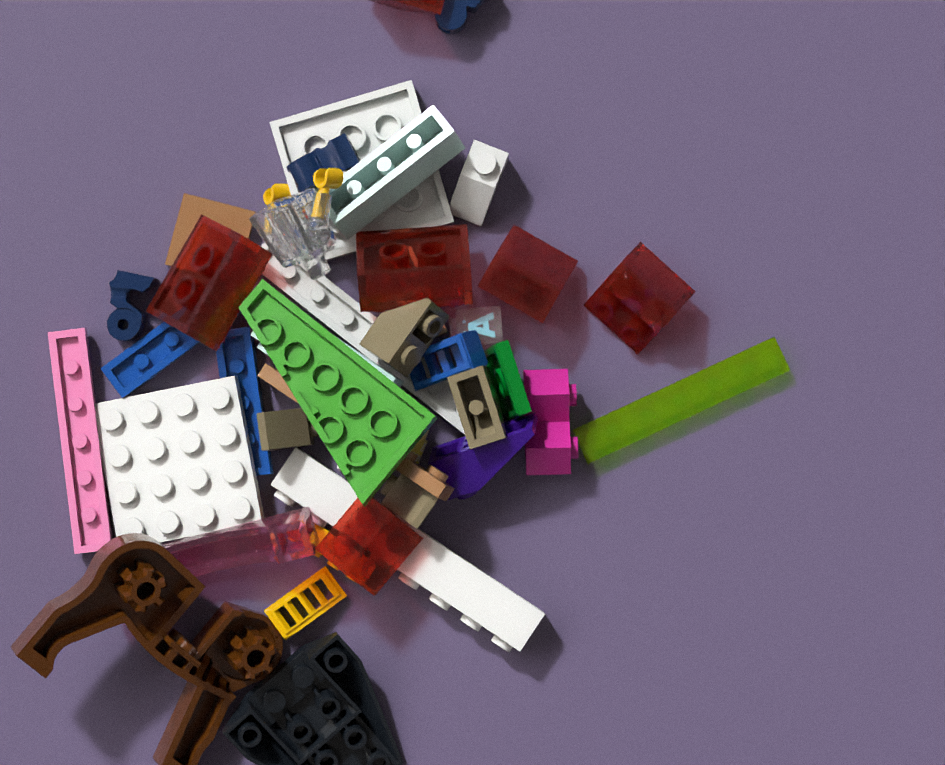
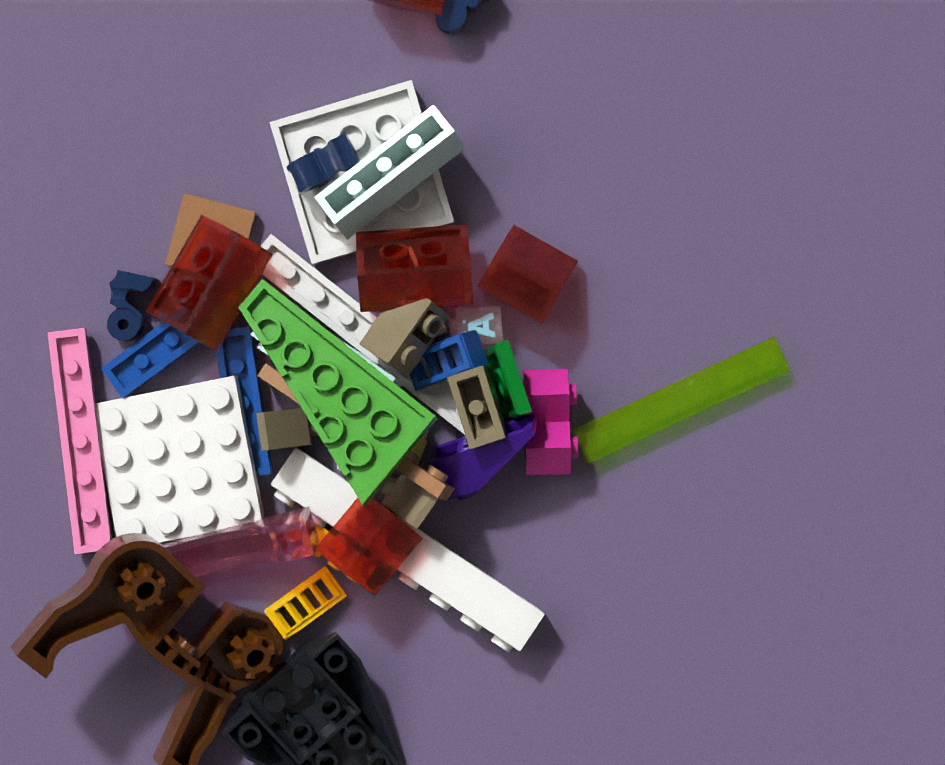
(299, 224): clear torso -> none
(478, 182): white slope -> none
(639, 298): clear red slope -> none

